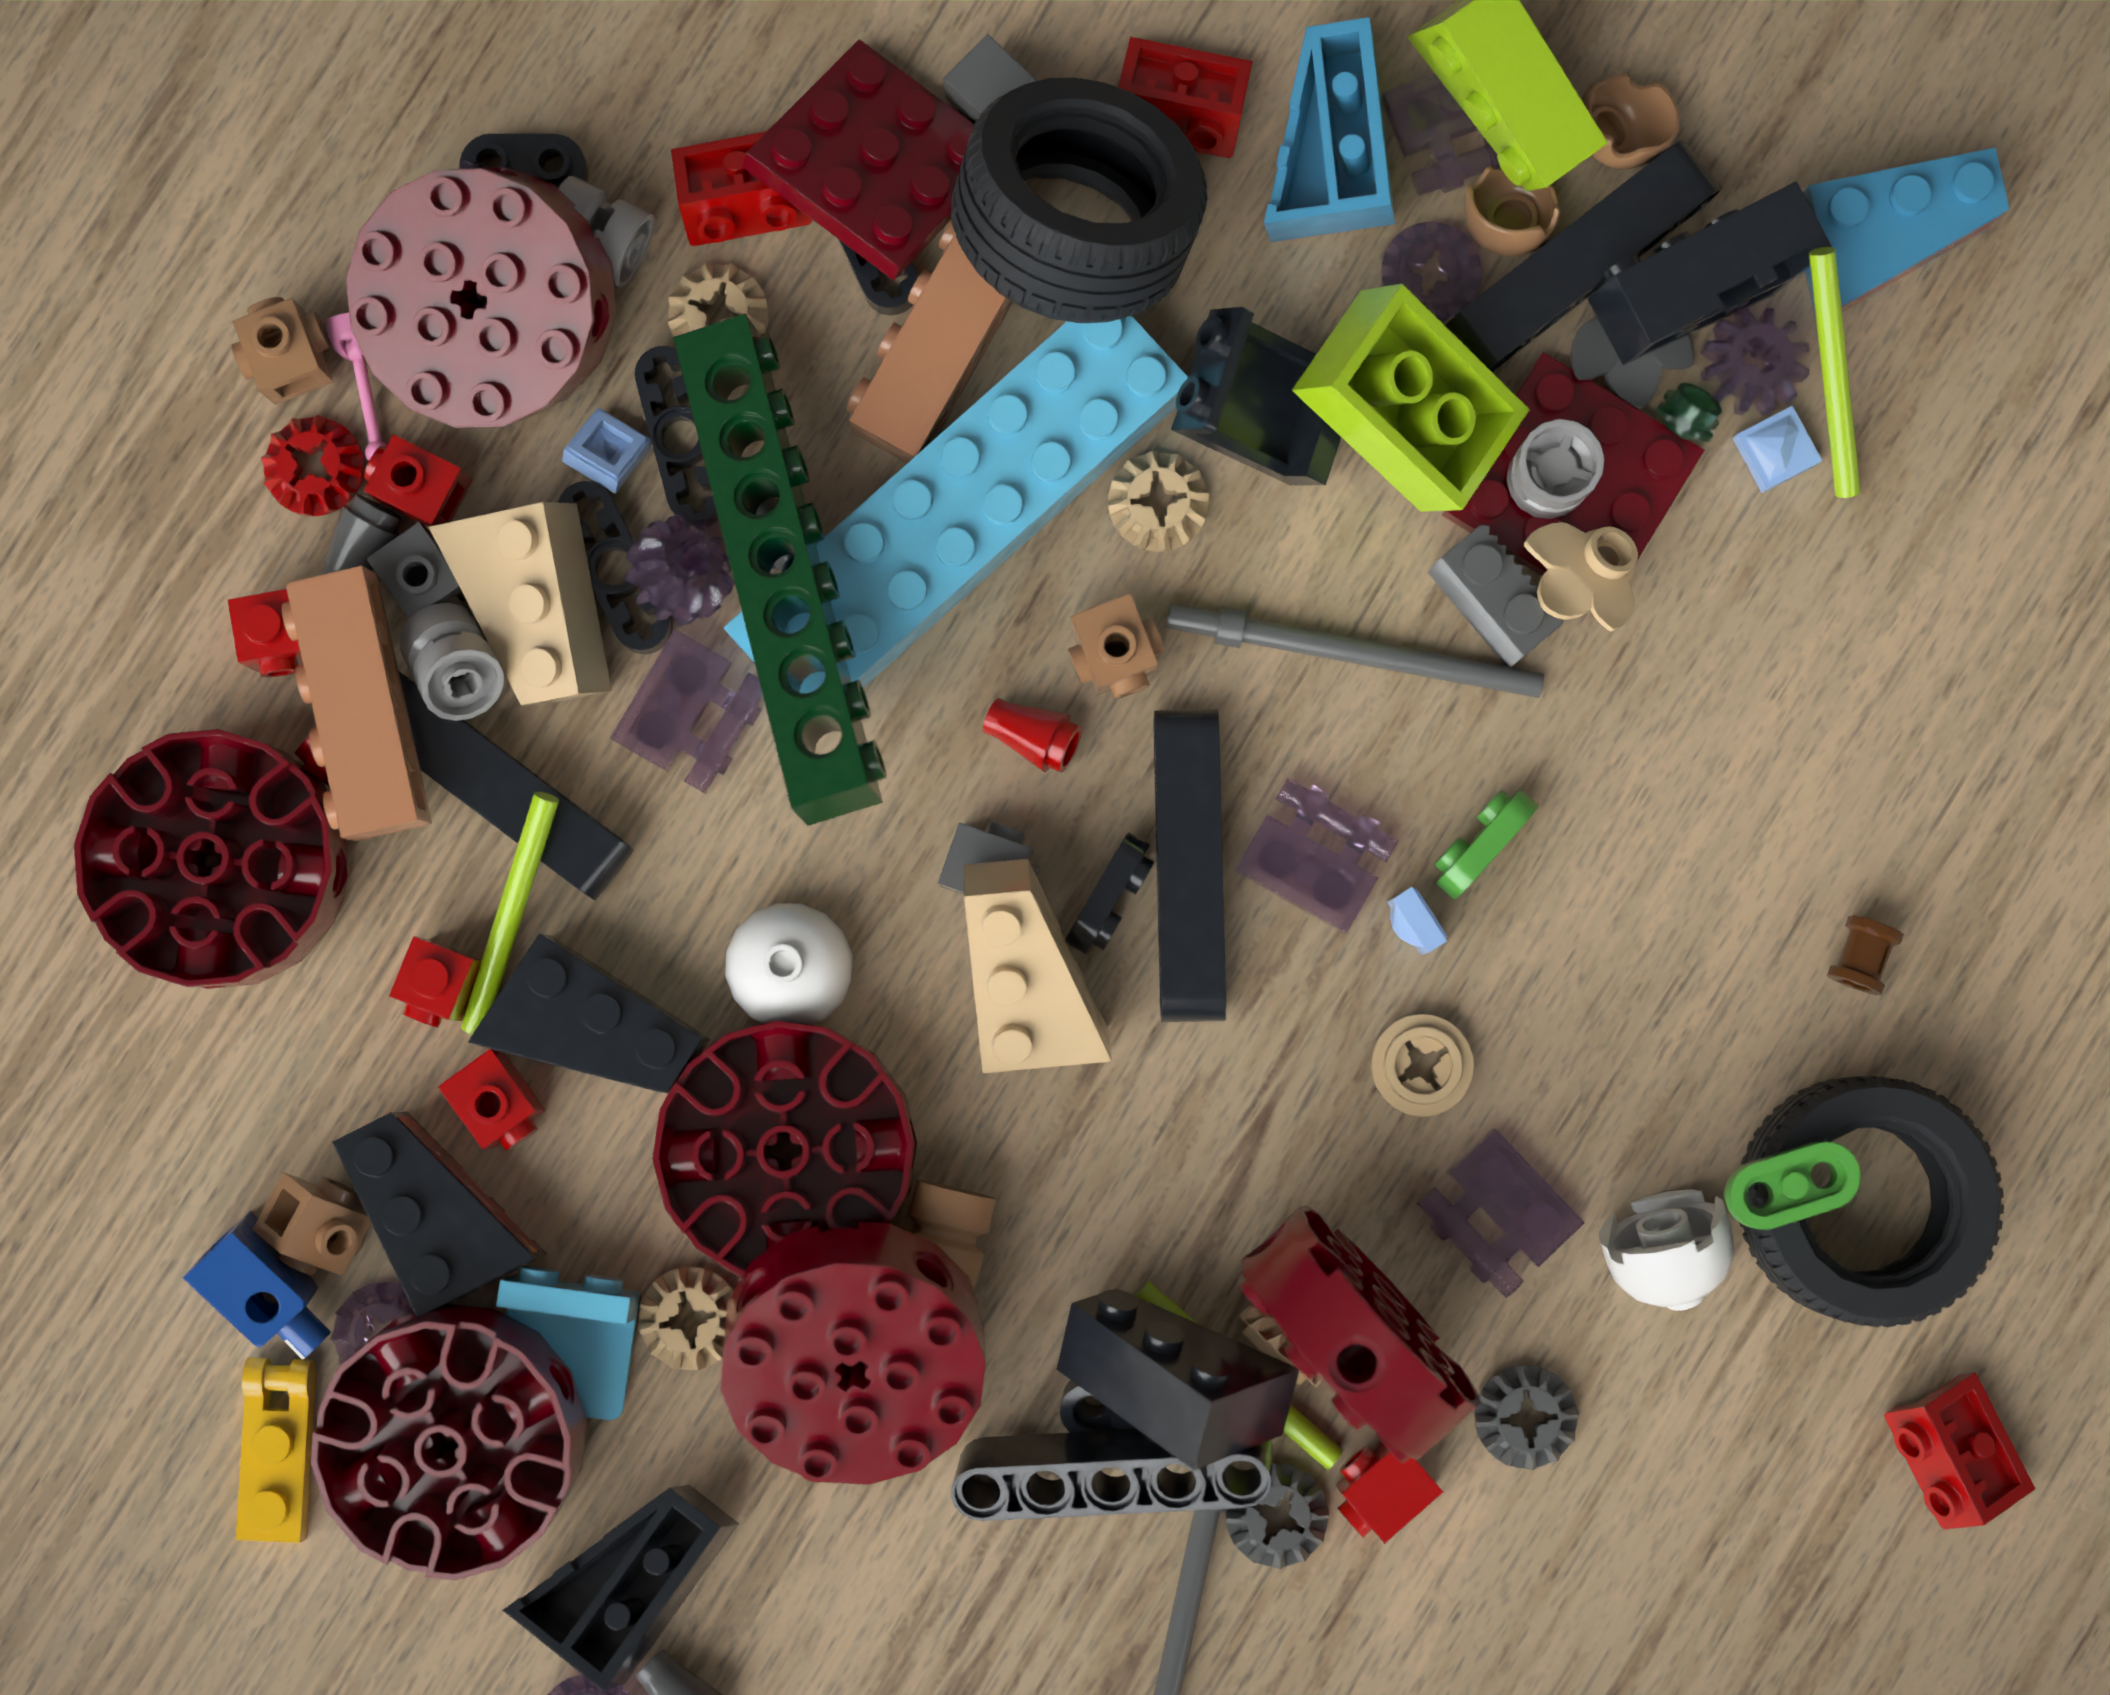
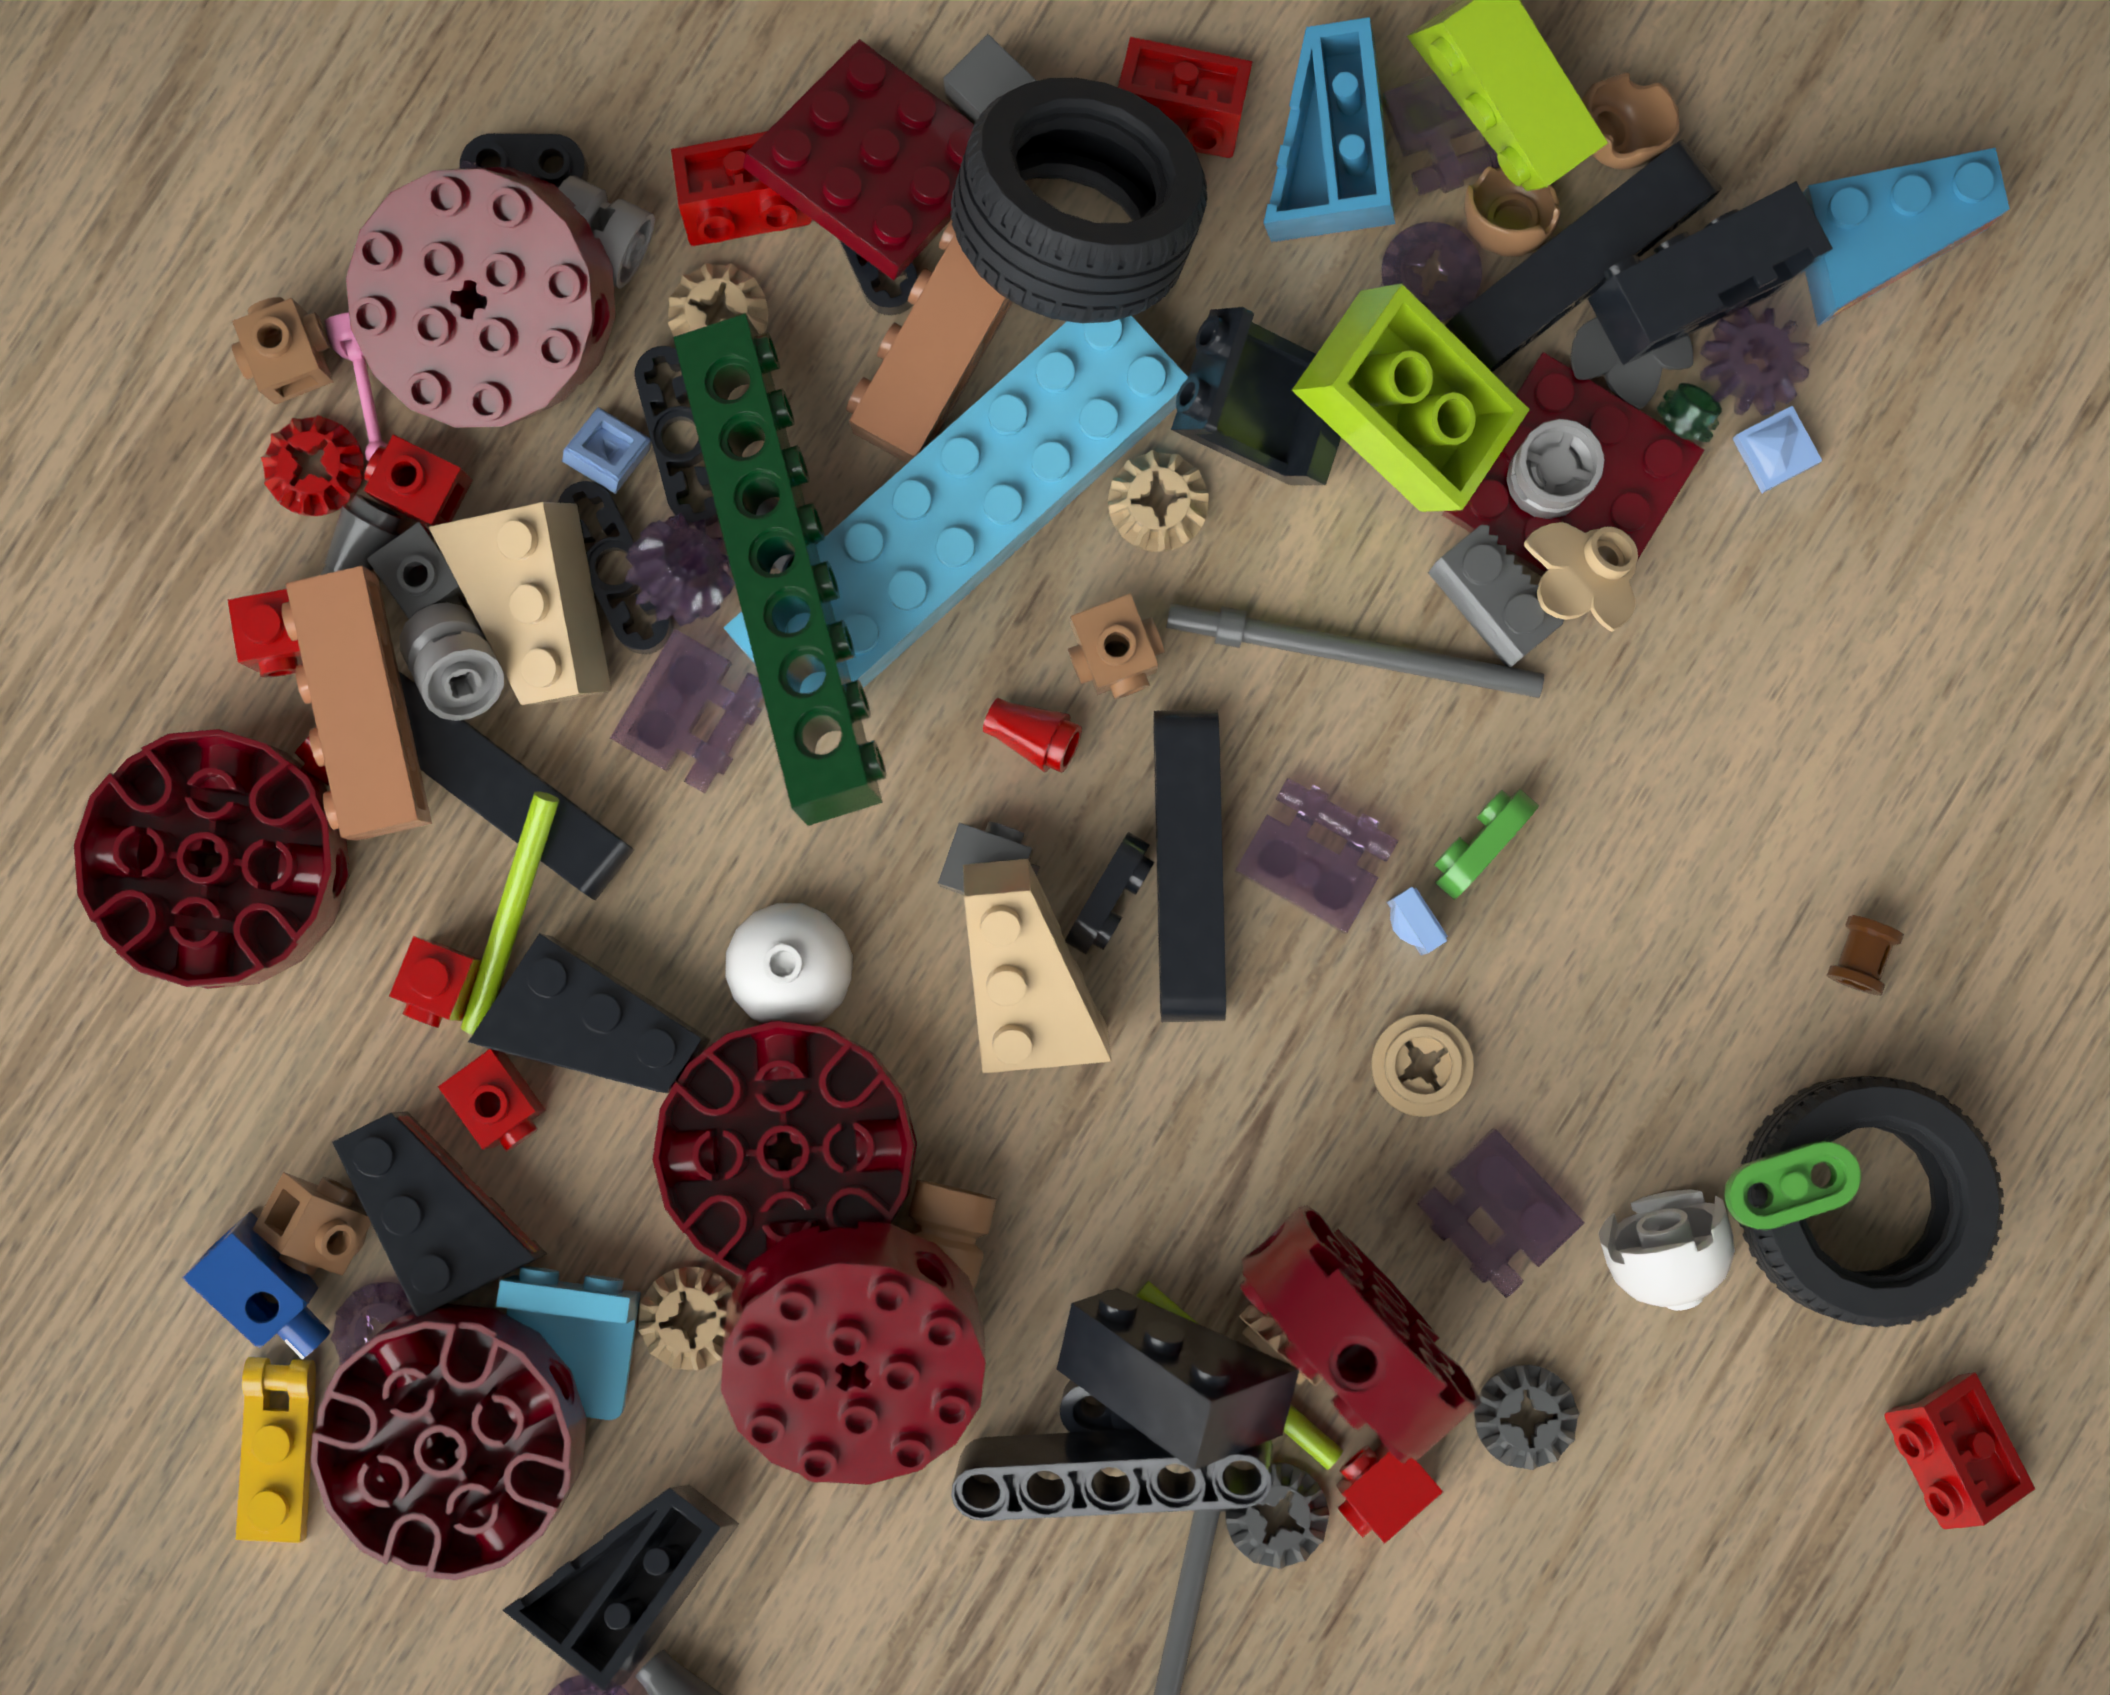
(1835, 371): lime bar -> none

